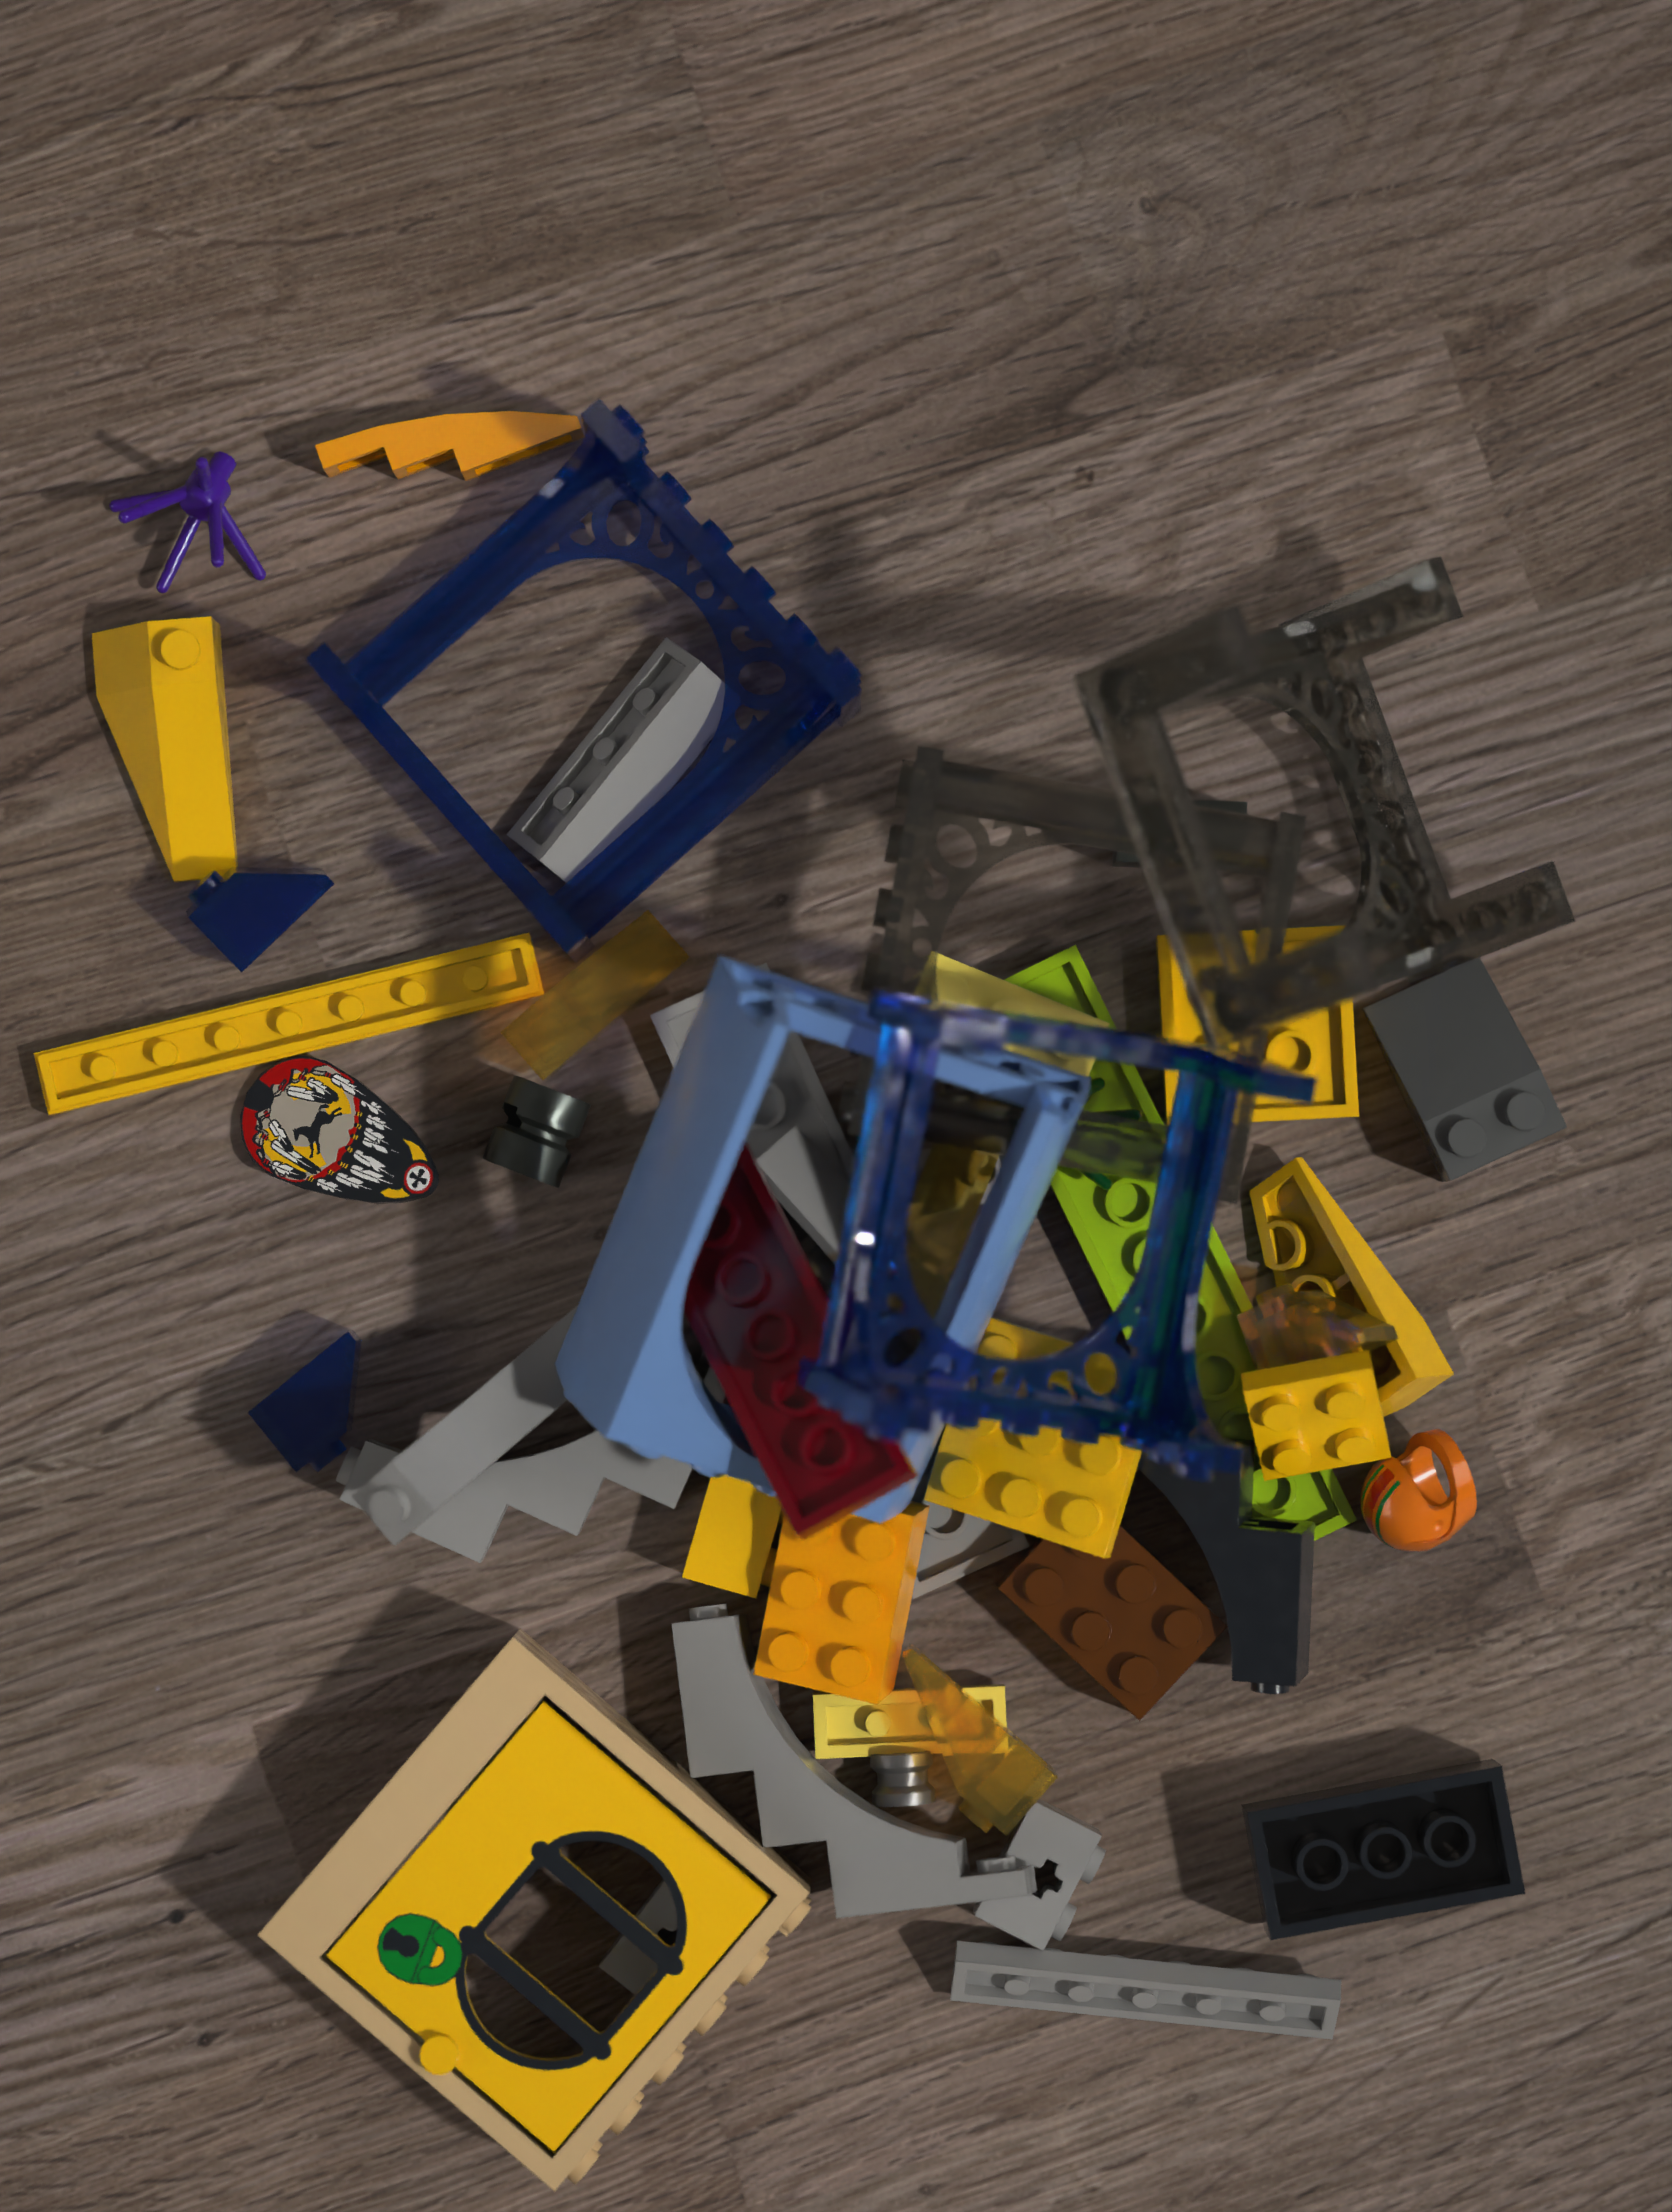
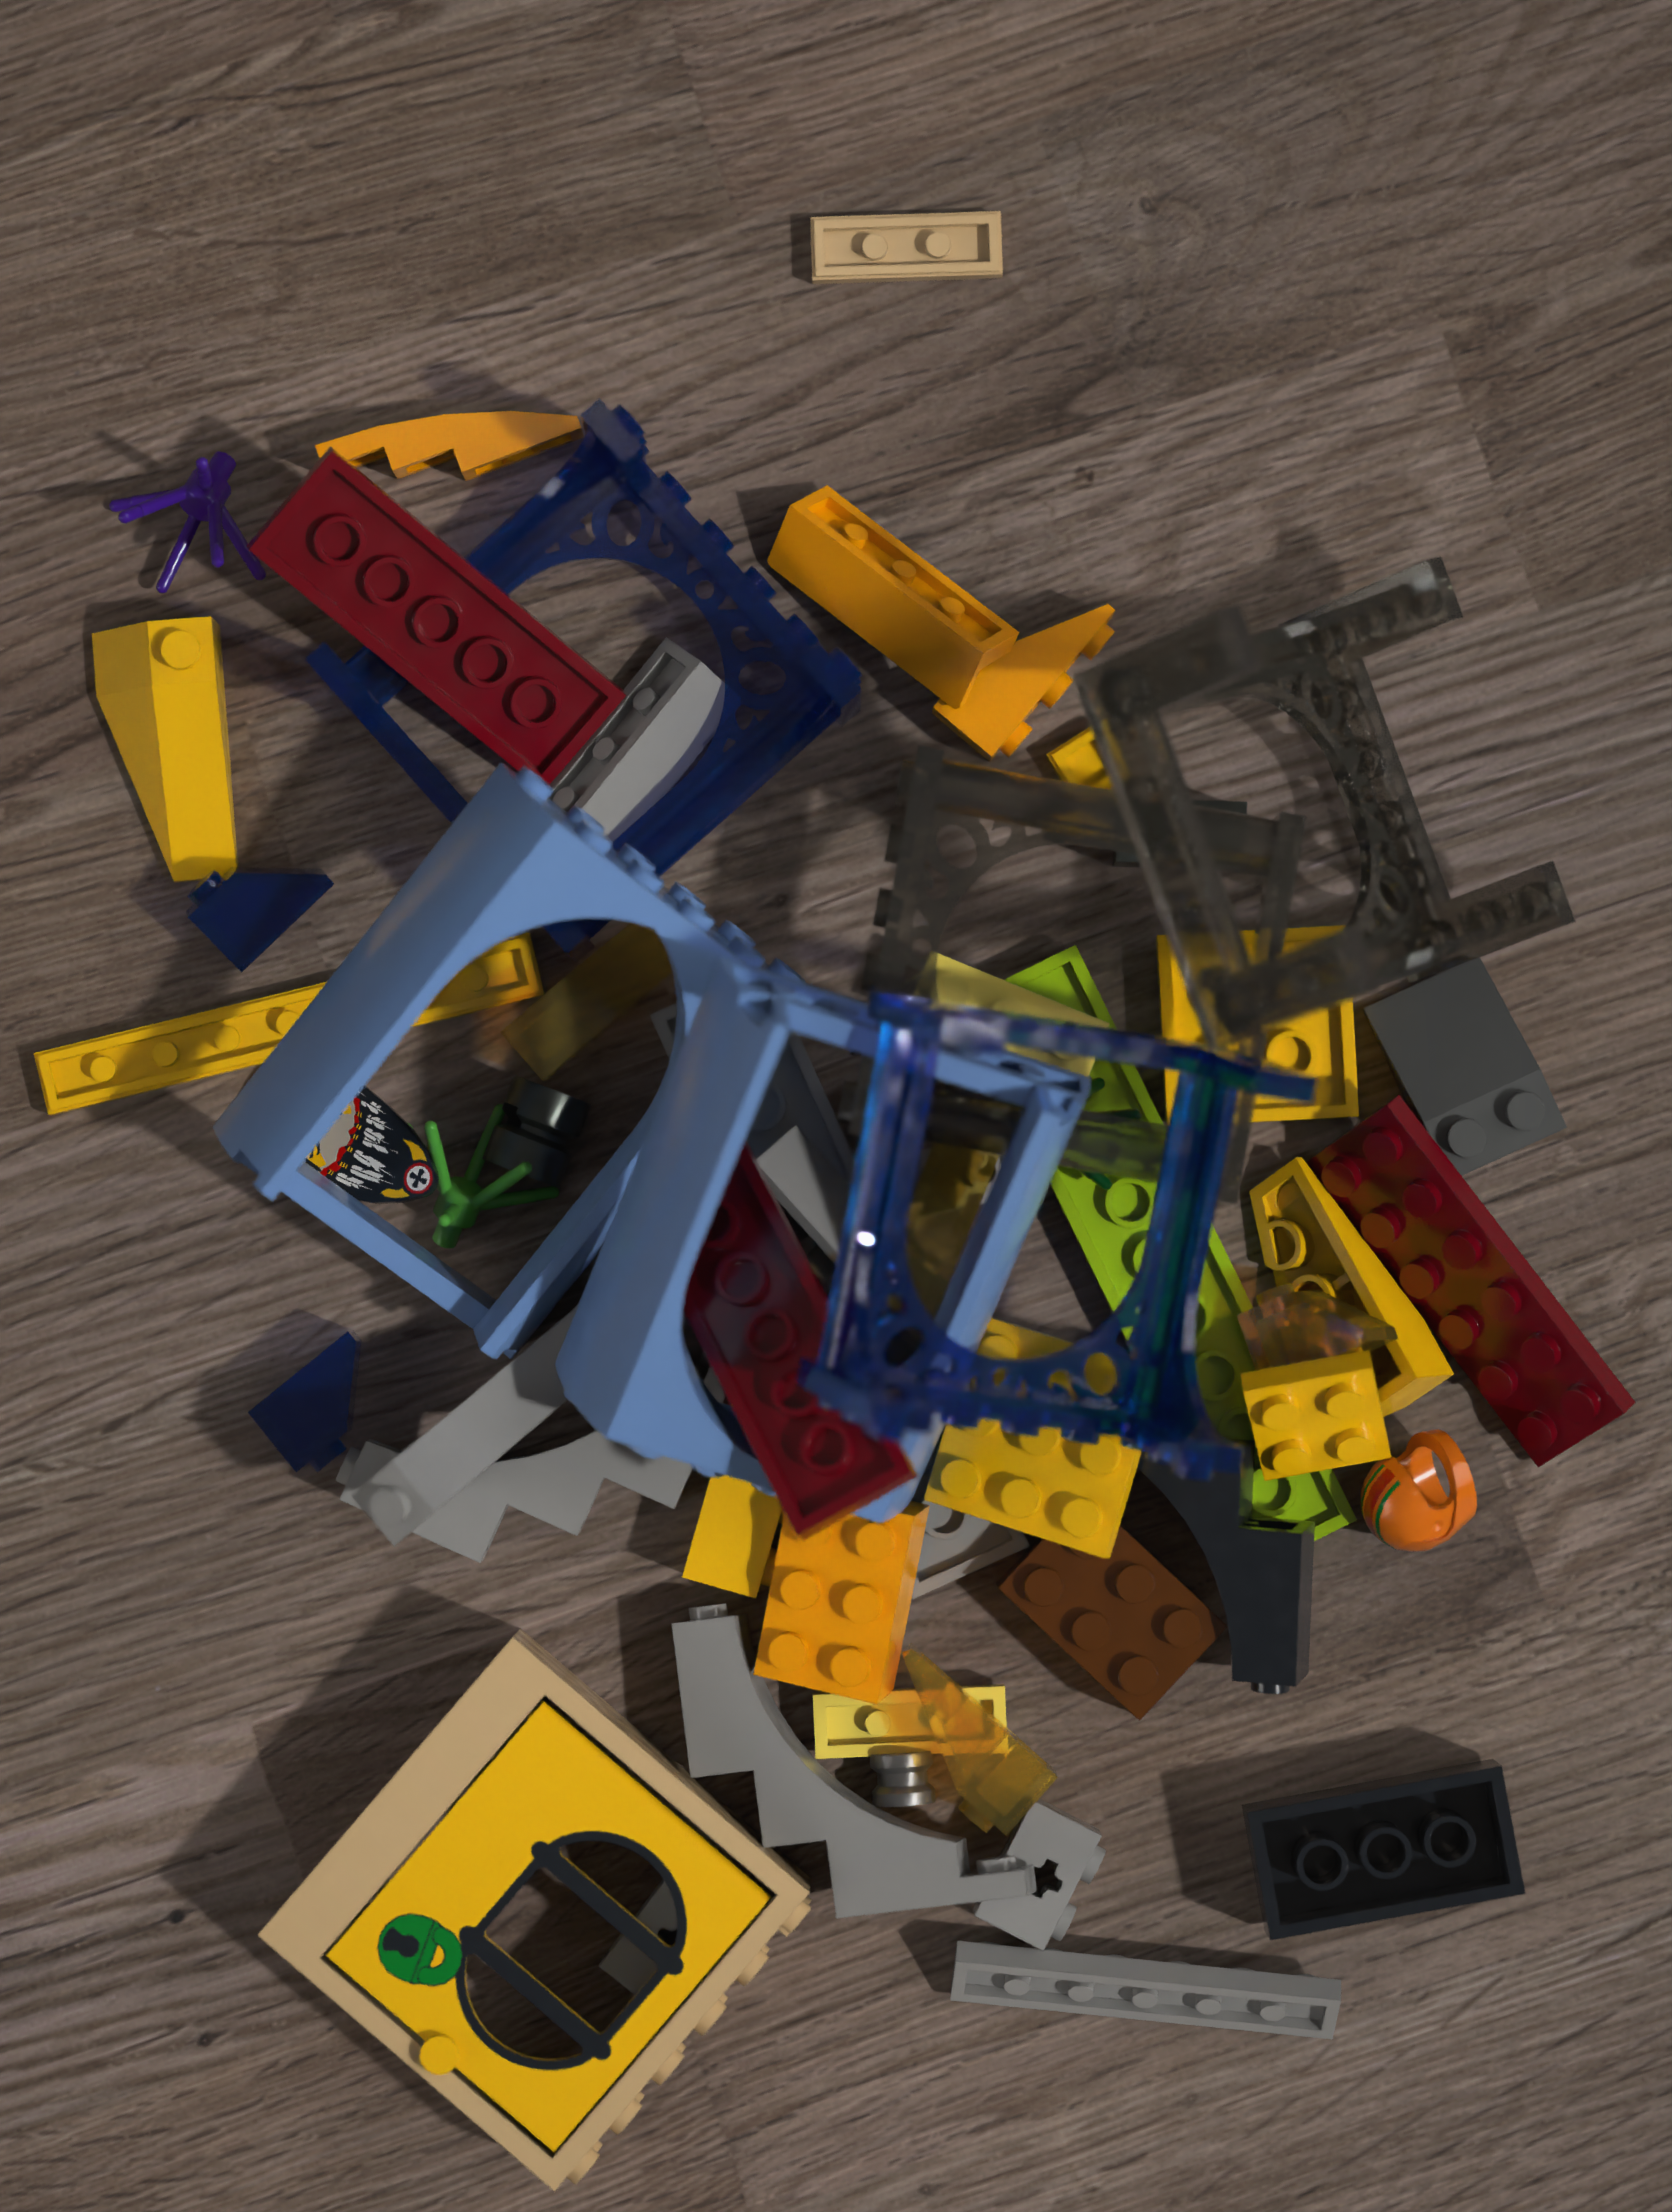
(435, 618): none -> dark red plate
(462, 1198): none -> bright green plant
(493, 874): none -> medium blue panel
(888, 594): none -> light orange panel
(906, 247): none -> tan tile
(1022, 679): none -> light orange slope
(1080, 761): none -> yellow tile
(1470, 1282): none -> dark red plate

